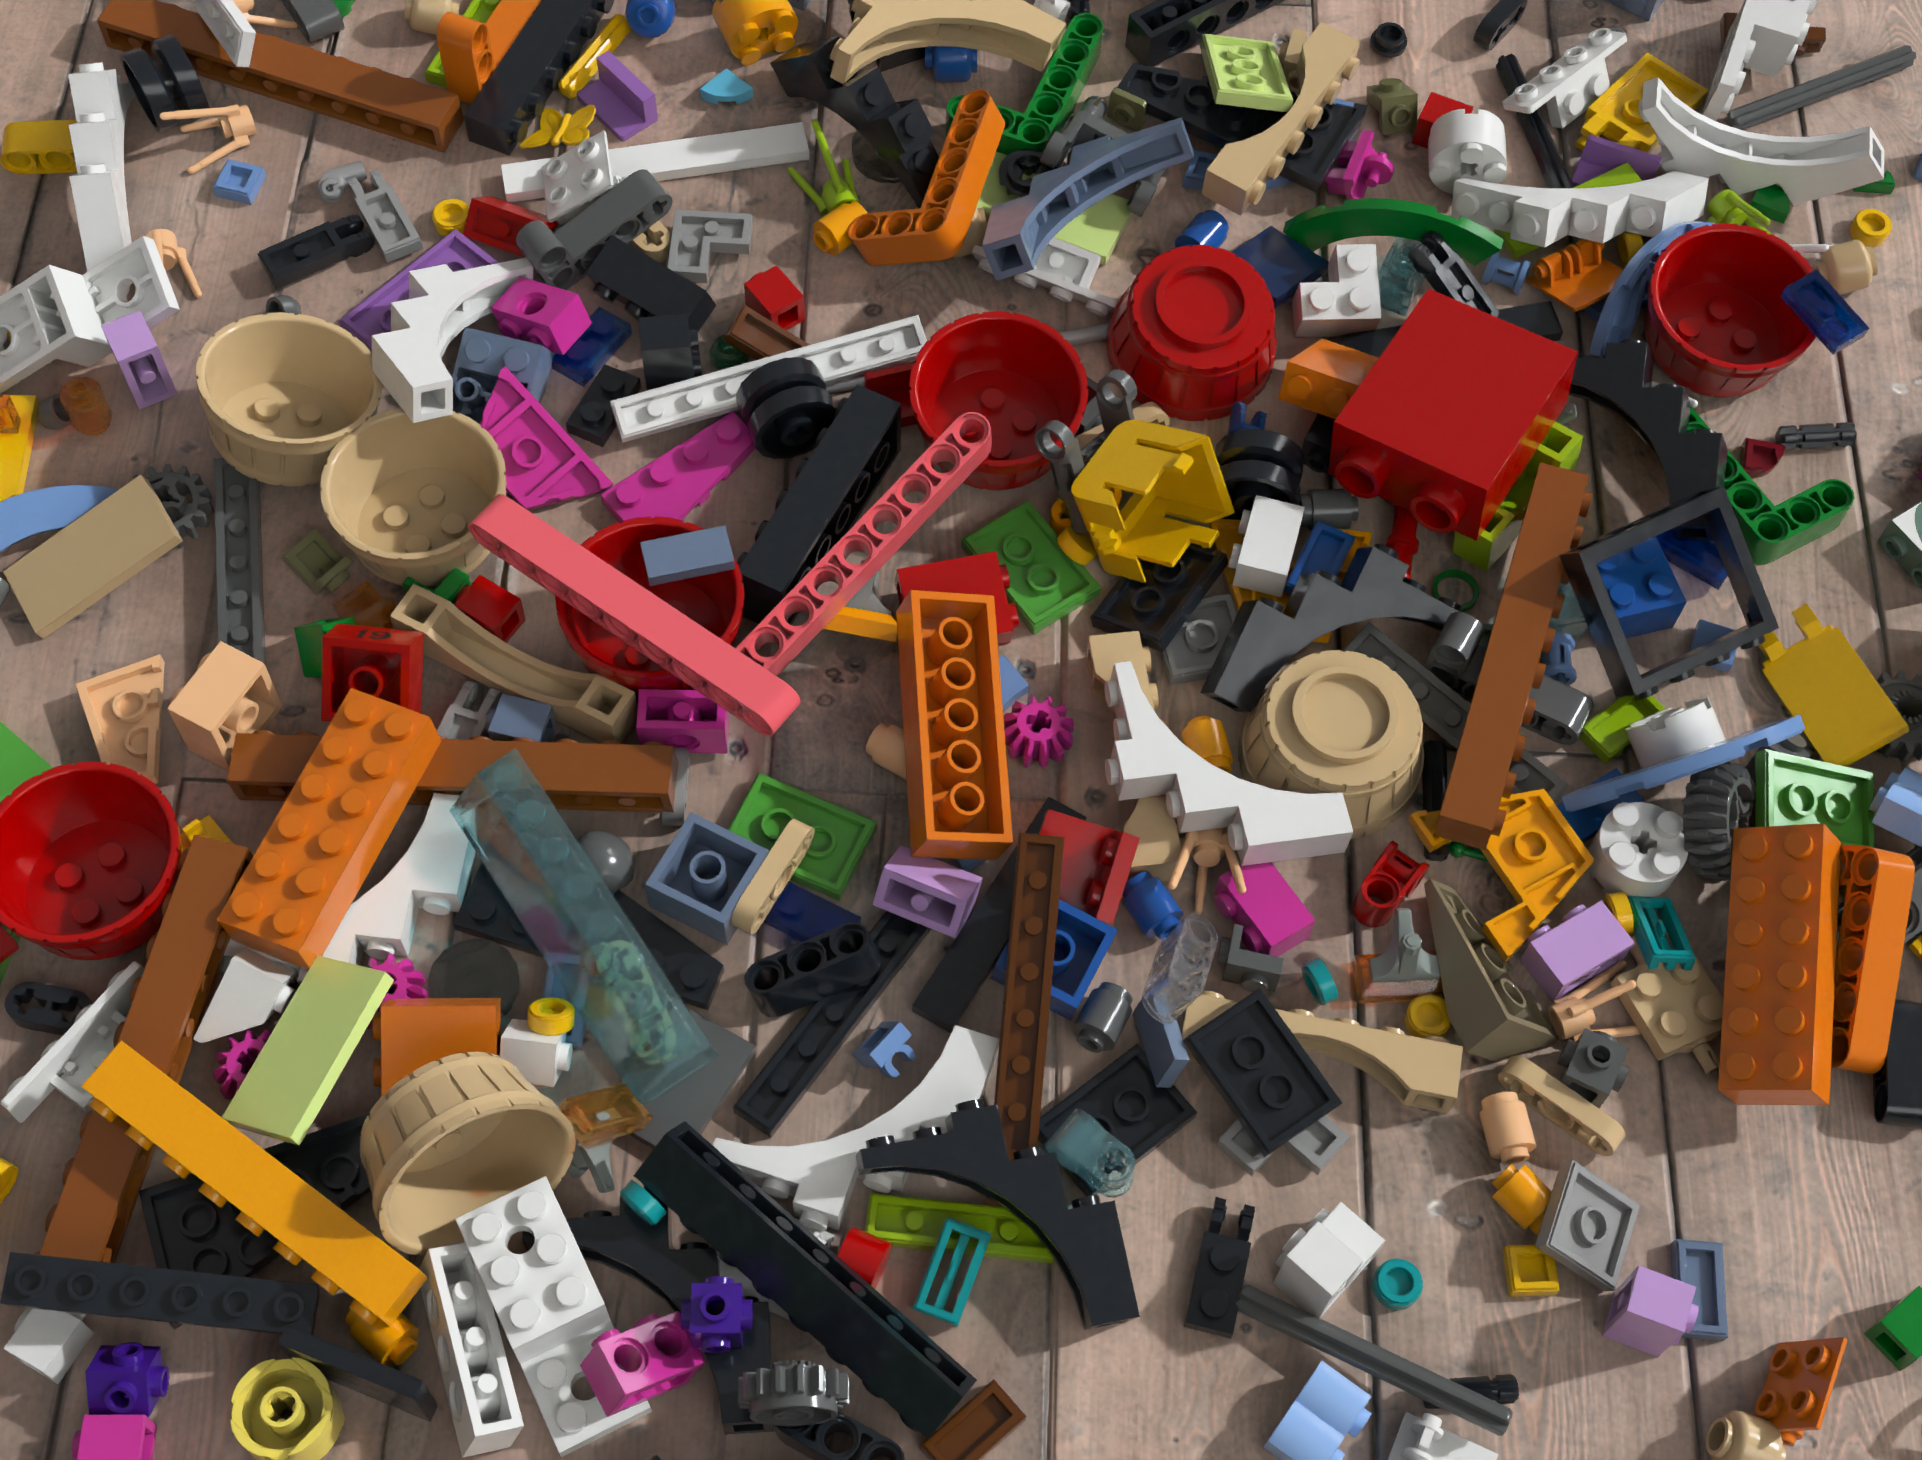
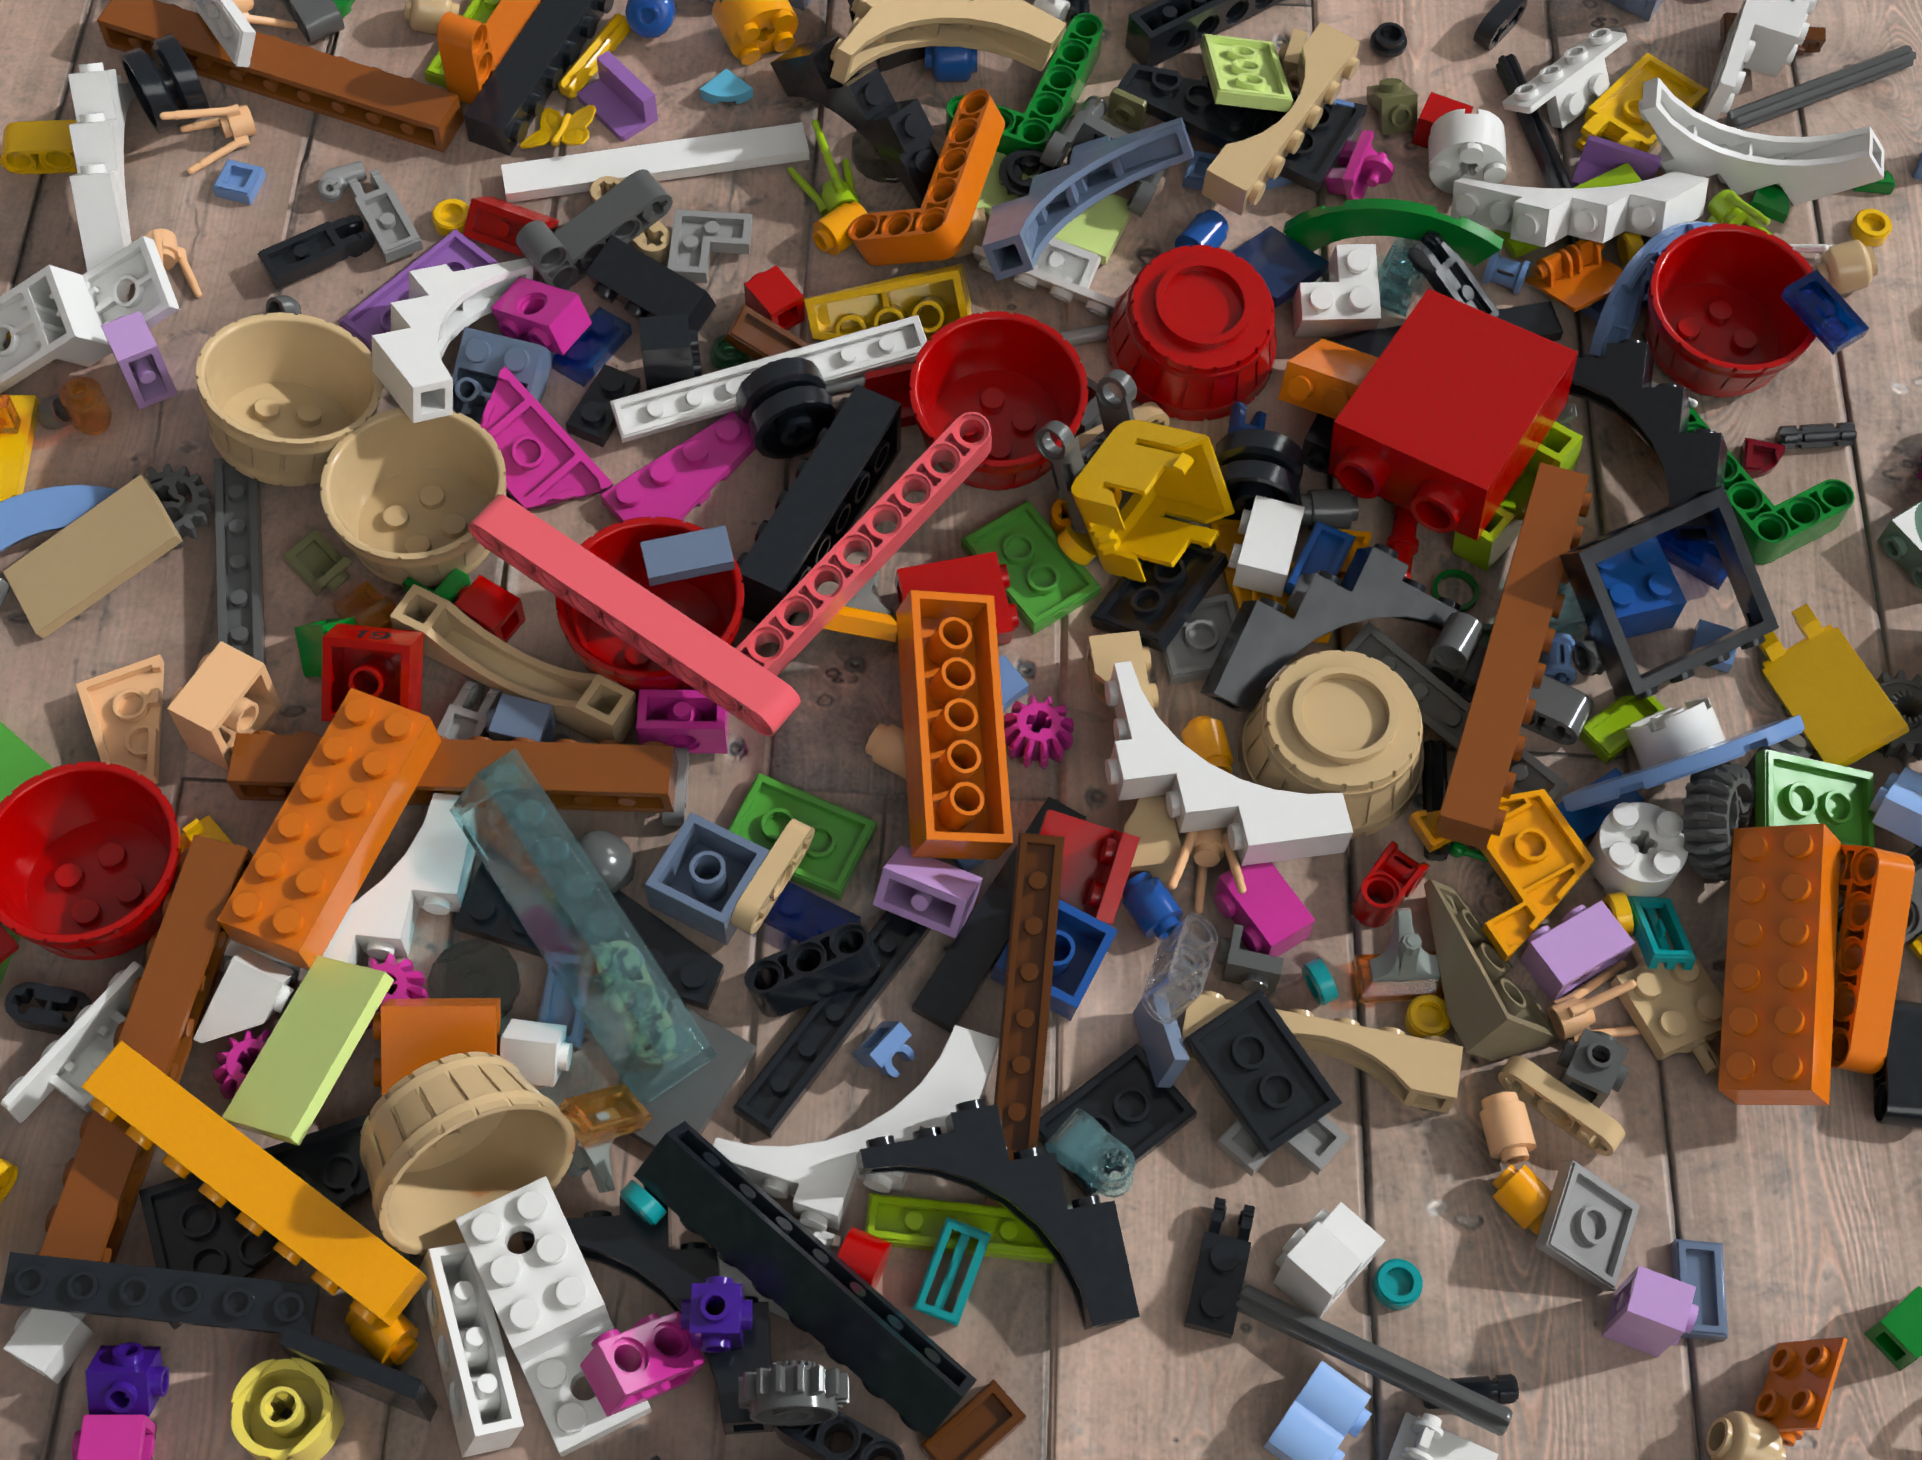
(551, 1016): yellow tile -> none
(578, 178): white hinge -> none
(933, 294): none -> yellow wedge
(1103, 1017): dark grey brick -> none
(1529, 1271): yellow tile -> none
(1587, 658): none -> dark grey plate

